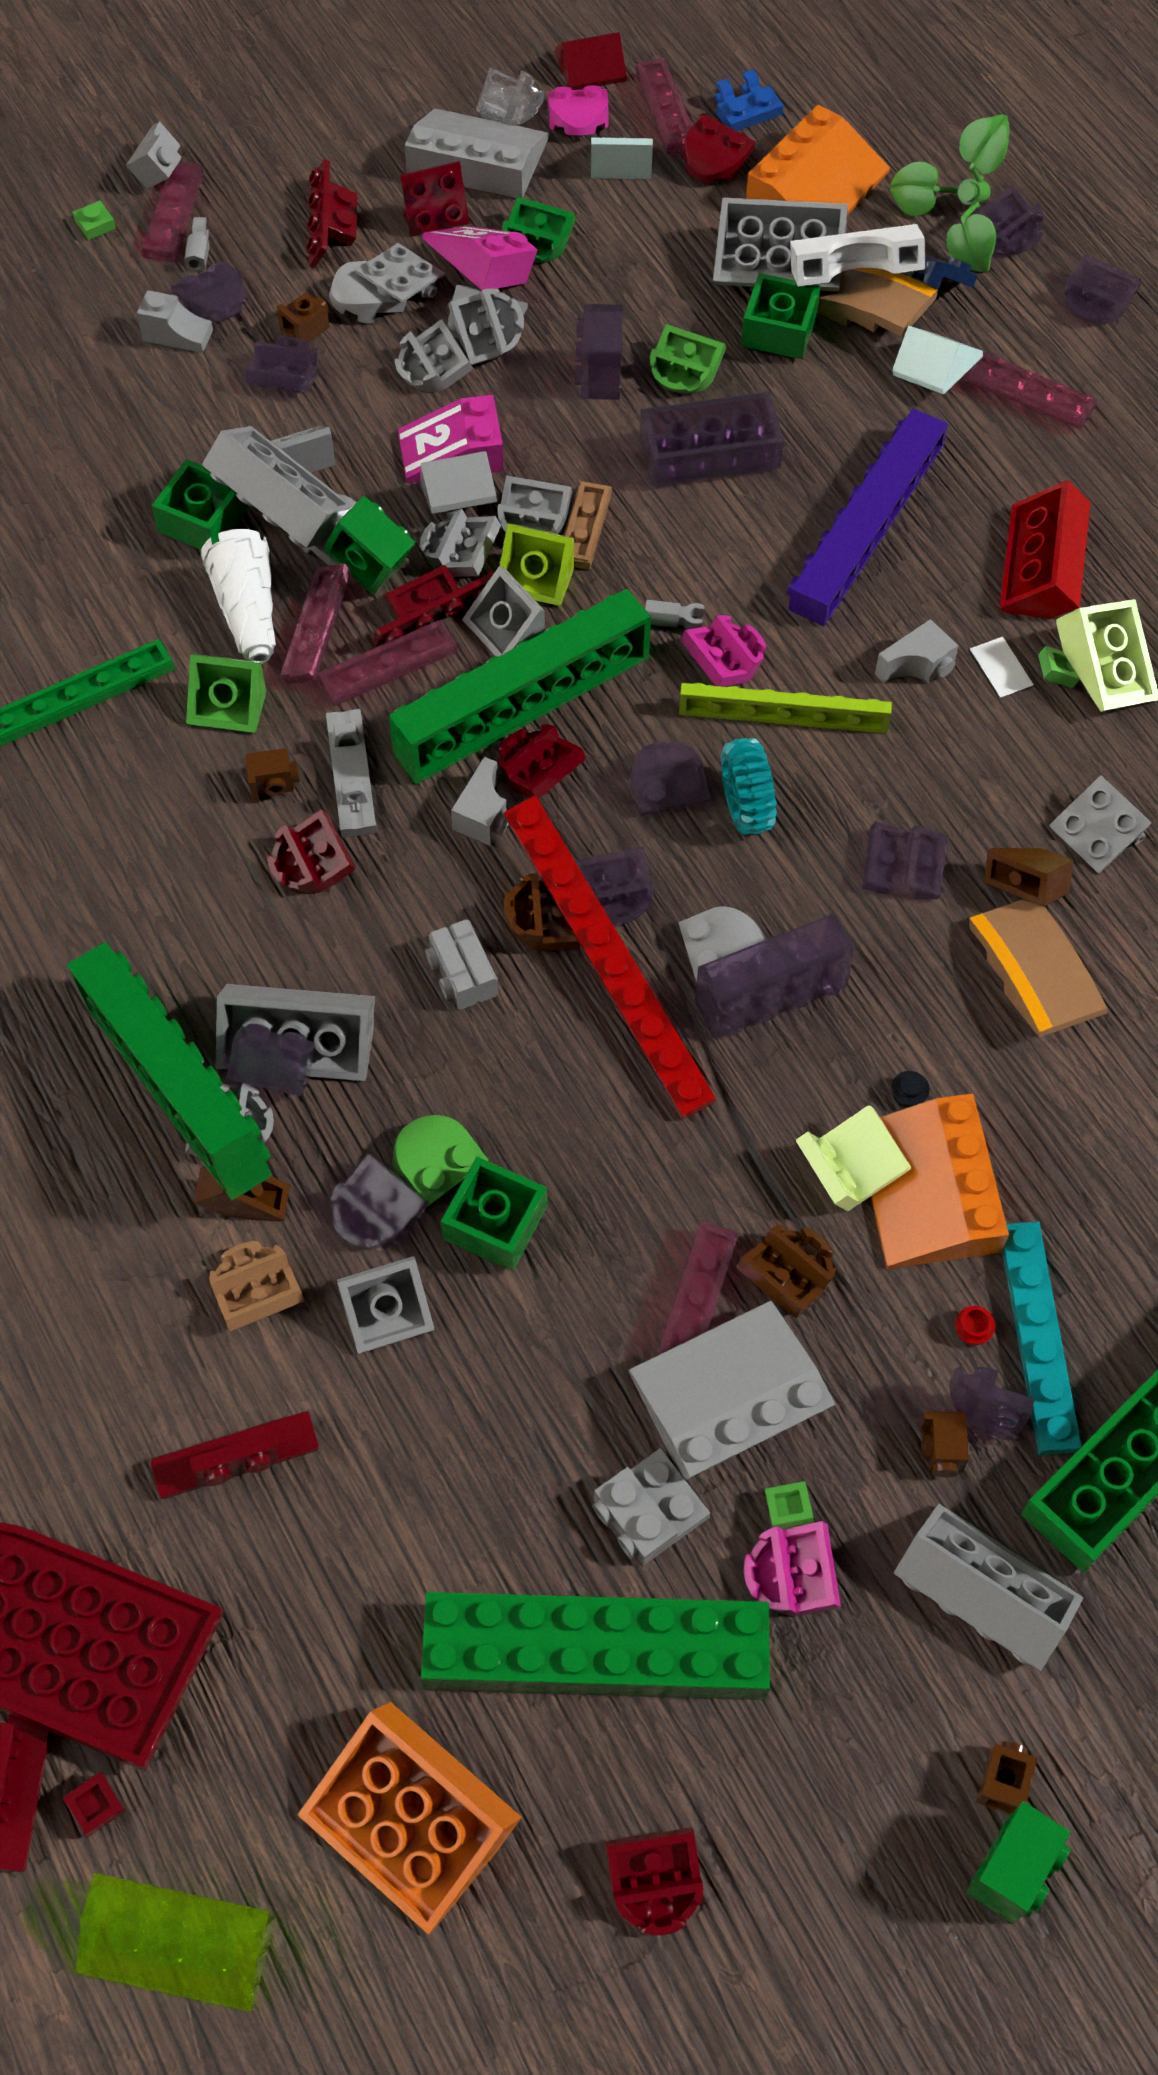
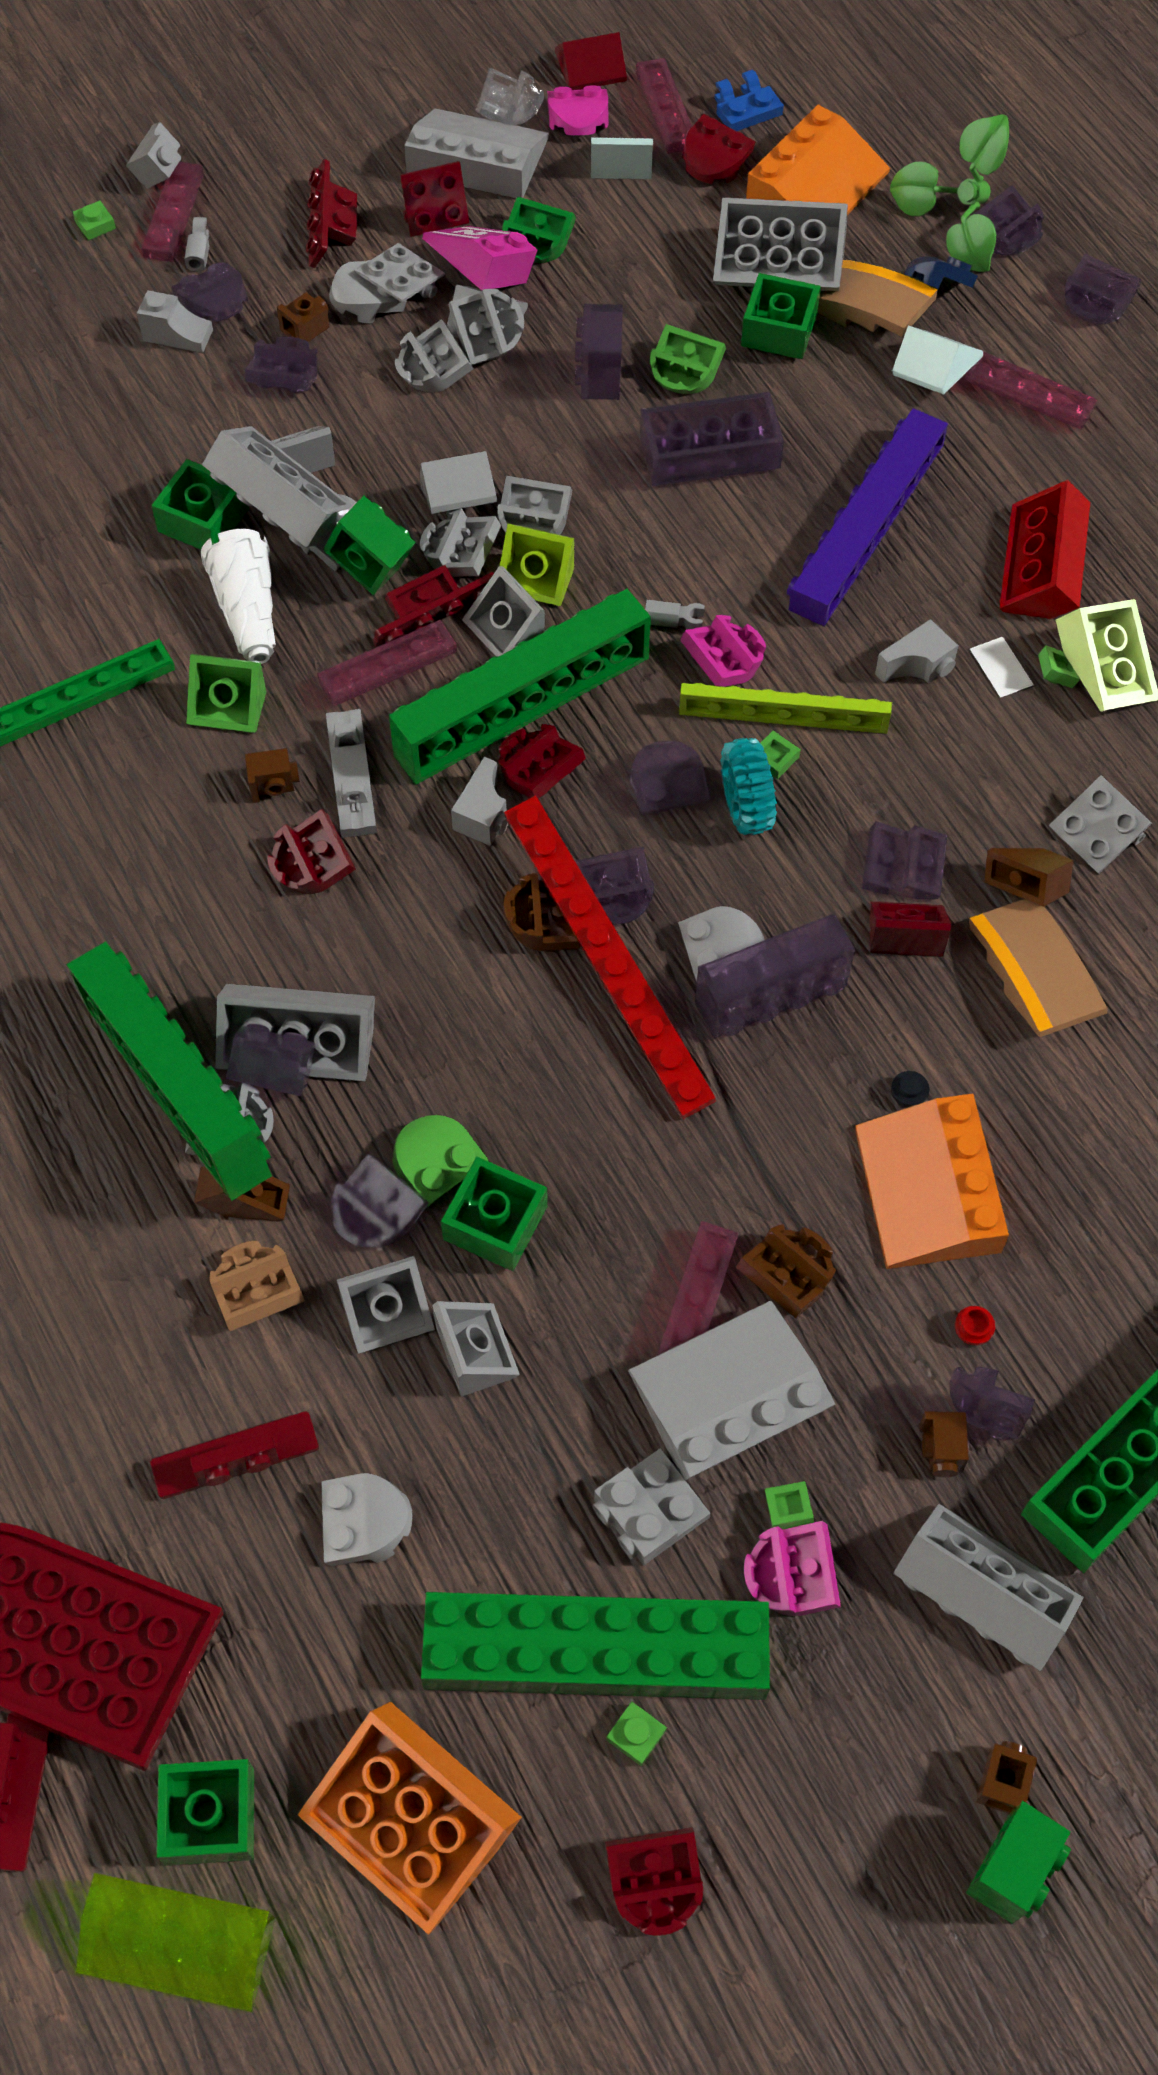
(94, 1804): dark red plate -> none
(205, 1812): none -> green brick
(315, 624): clear pink plate -> none
(363, 1518): none -> light grey slope
(452, 431): dark pink slope -> none
(462, 964): light grey brick -> none
(474, 1345): none -> light grey slope
(587, 521): medium nougat tile -> none
(636, 1733): none -> bright green plate
(780, 753): none -> bright green plate
(855, 1158): yellowish green bracket -> none
(888, 249): white arch -> none
(908, 929): none -> dark red slope
(1040, 1341): teal plate -> none

